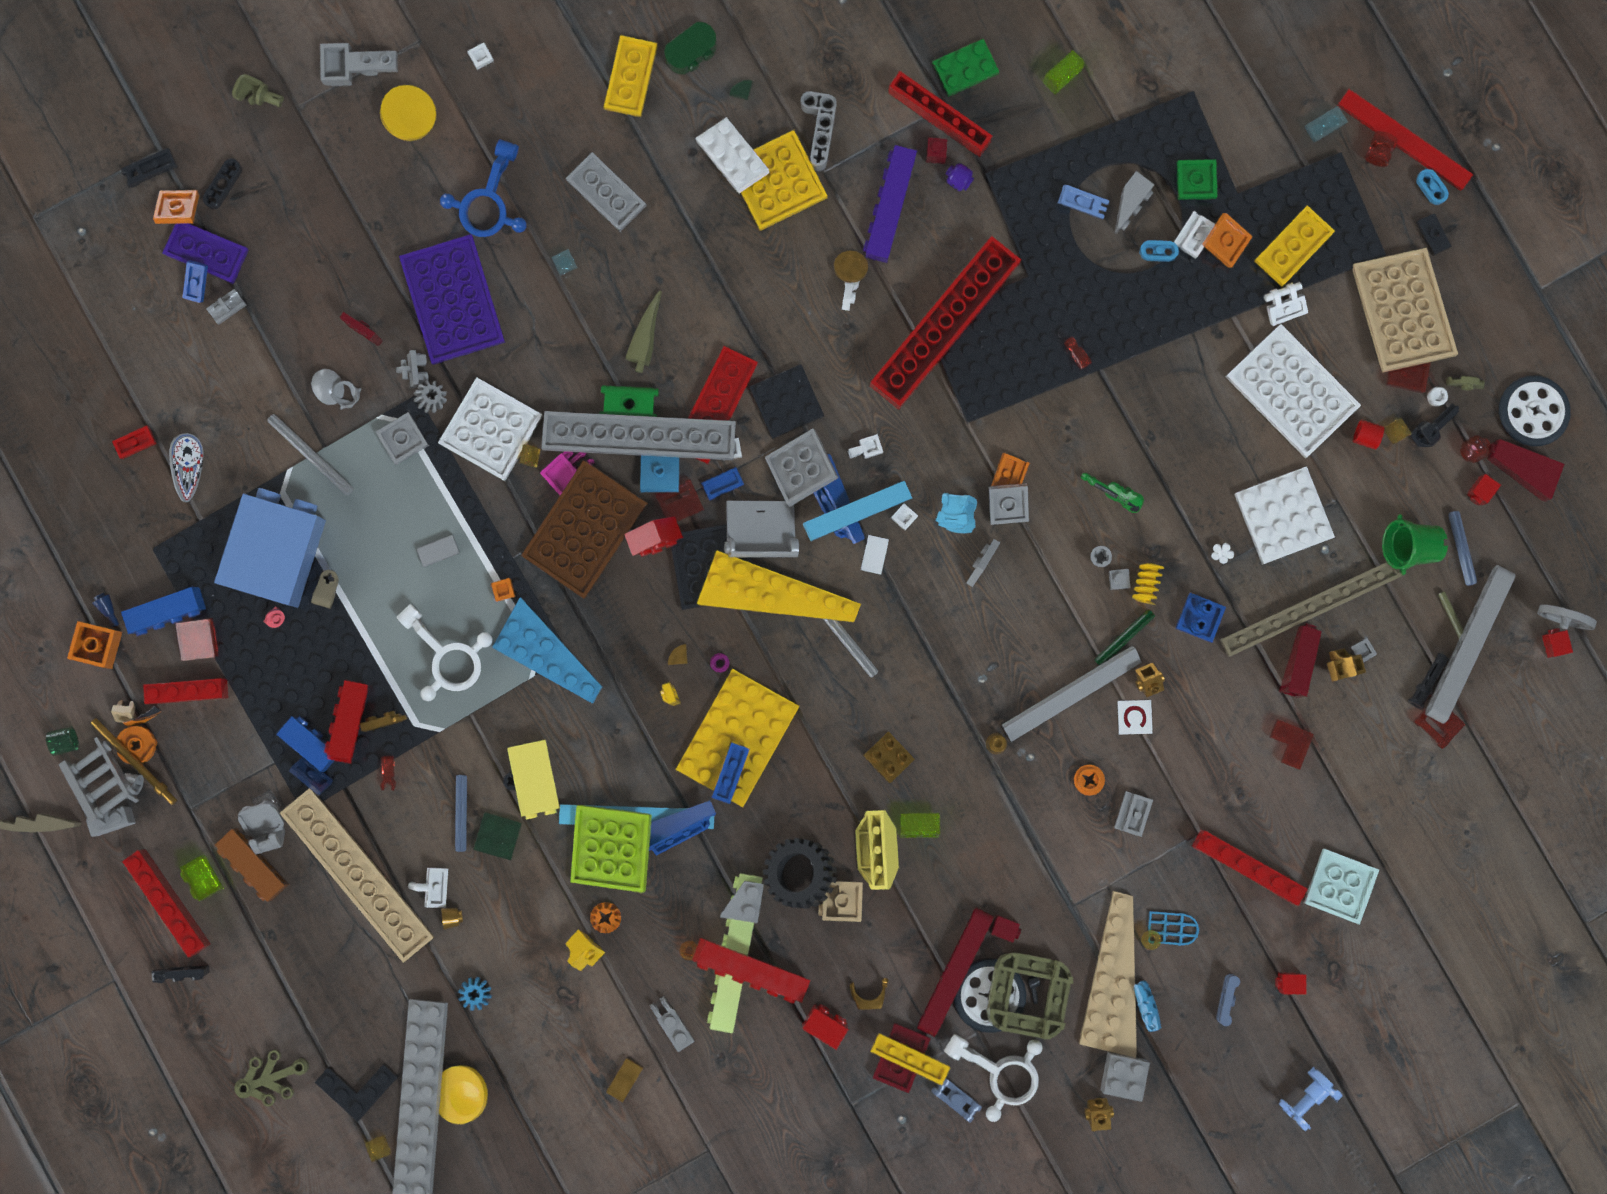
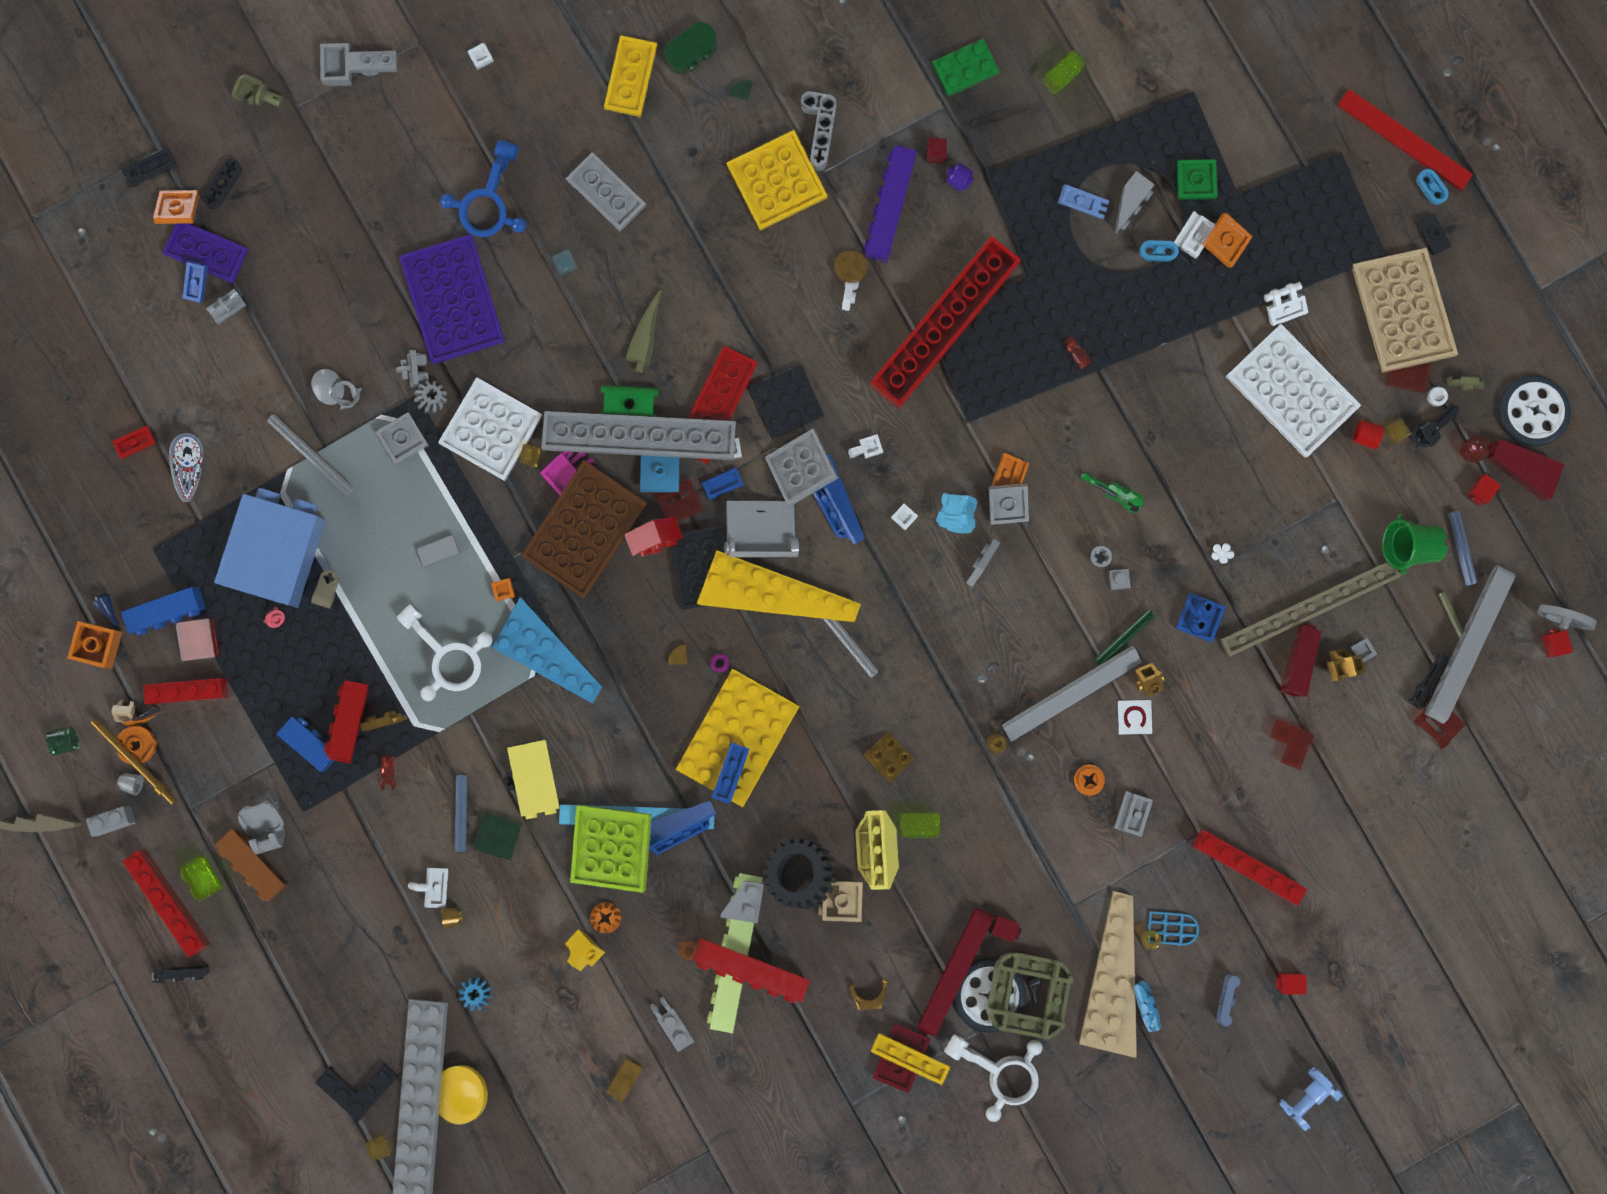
(80, 785): light grey fence -> none
(267, 1079): olive plant -> none
(311, 776): dark blue plate -> none
(357, 875): tan plate -> none
(361, 328): dark red plate -> none
(408, 112): yellow piece -> none
(669, 694): yellow plate -> none
(732, 155): white plate -> none
(825, 1026): red brick -> none
(857, 510): medium azure tile -> none
(874, 554): white sticker -> none
(939, 114): red brick -> none
(957, 1099): sand blue plate -> none
(1099, 1114): pearl gold brick -> none
(1124, 1076): light grey brick -> none
(1147, 583): yellow piece -> none
(1284, 515): white plate -> none
(1294, 246): yellow plate -> none
(1326, 124): clear light blue plate -> none
(1341, 886): light aqua plate -> none
(1380, 150): clear red wheel -> none

